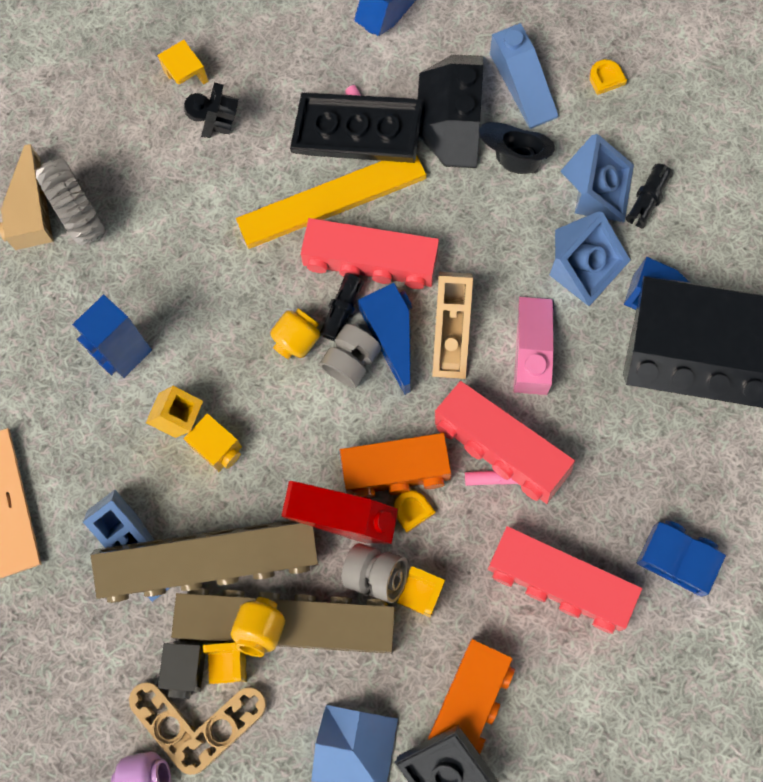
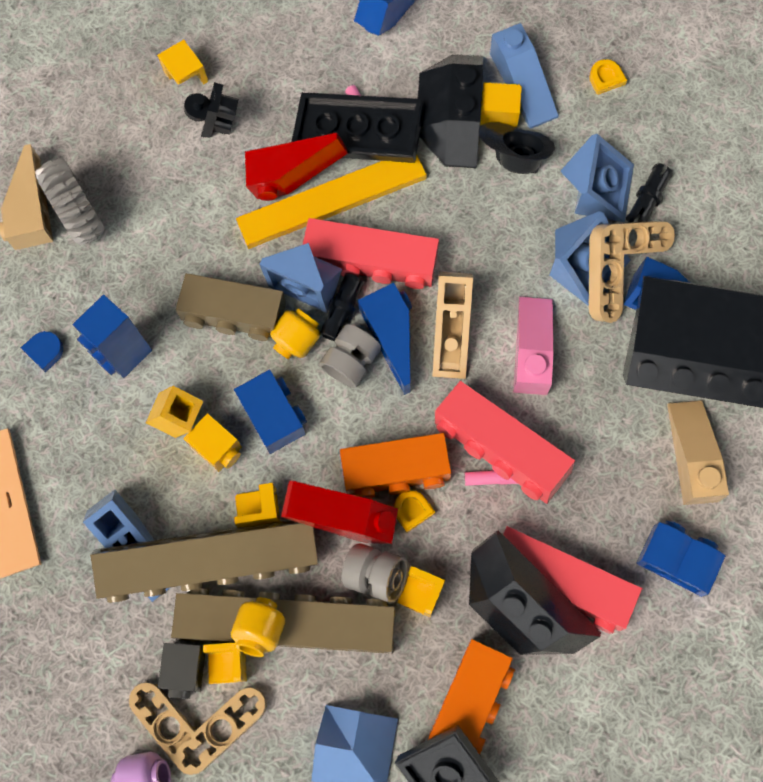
(44, 349): none -> blue tile
(229, 306): none -> dark tan brick
(257, 506): none -> yellow panel
(270, 411): none -> blue brick
(287, 166): none -> red slope
(302, 276): none -> medium blue slope
(500, 103): none -> yellow panel
(524, 602): none -> black wedge
(616, 248): none -> tan beam
(697, 454): none -> tan slope

